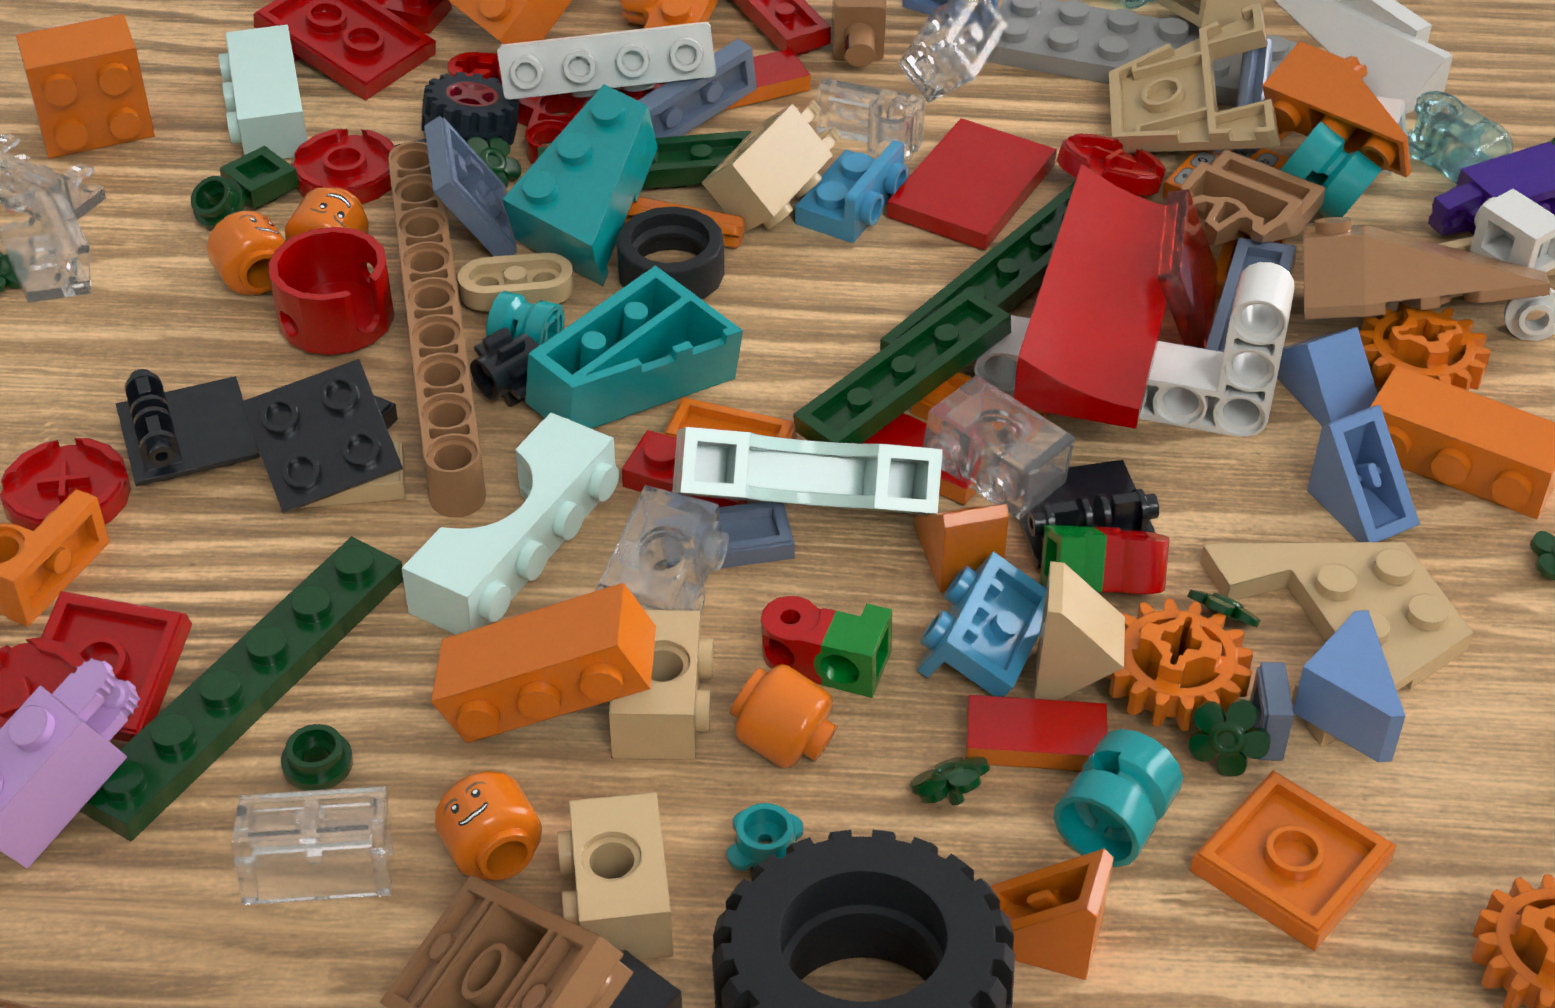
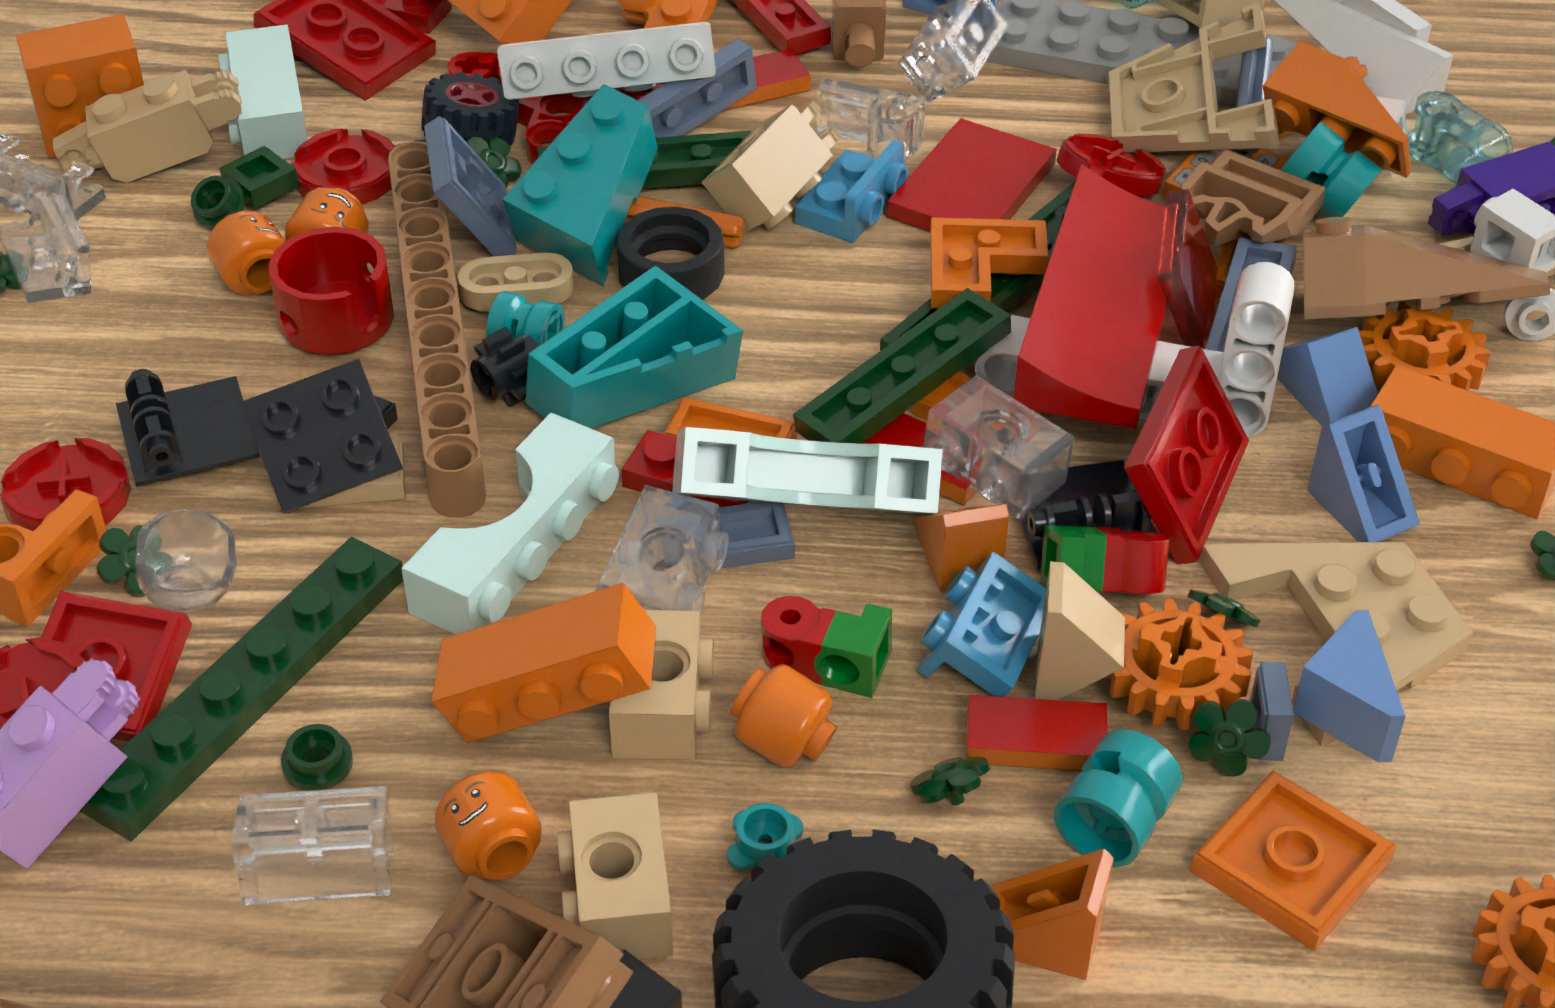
(119, 559): none -> dark green plant
(151, 125): none -> tan hinge
(185, 560): none -> clear hair
(971, 249): none -> orange plate
(1187, 454): none -> red tile

